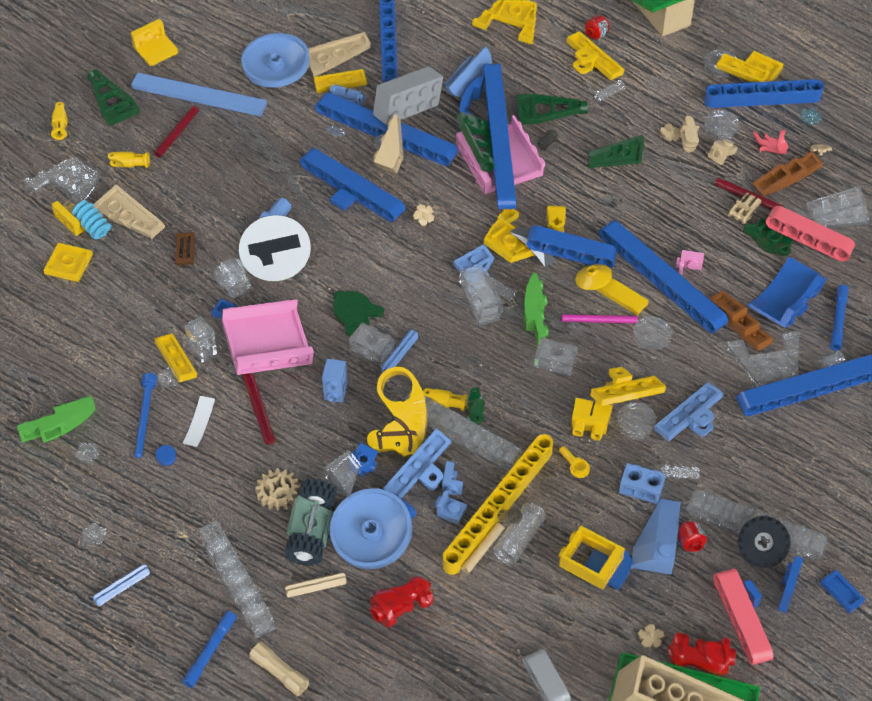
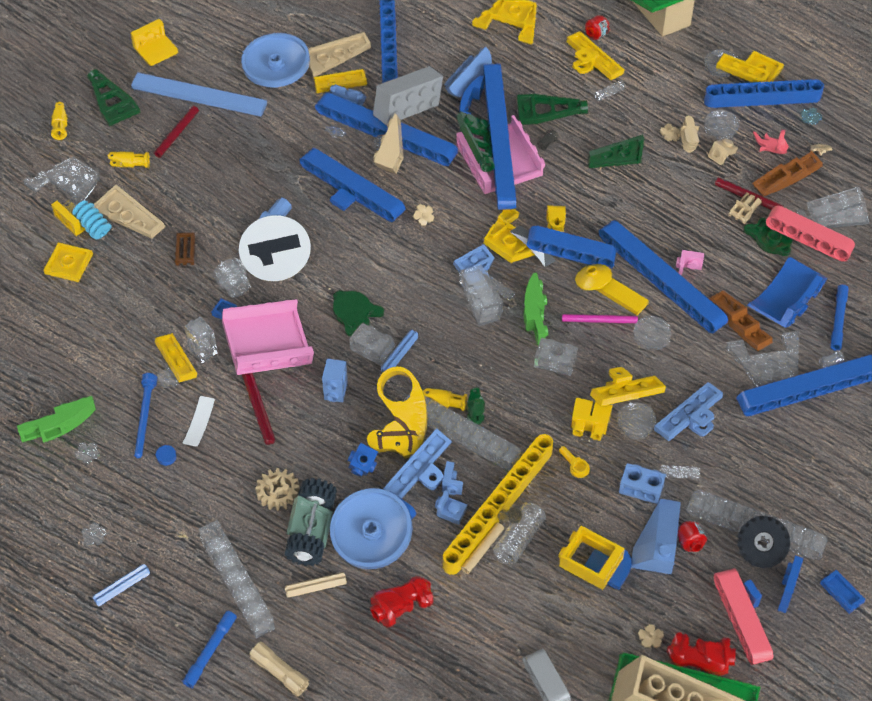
(342, 473): clear slope -> none

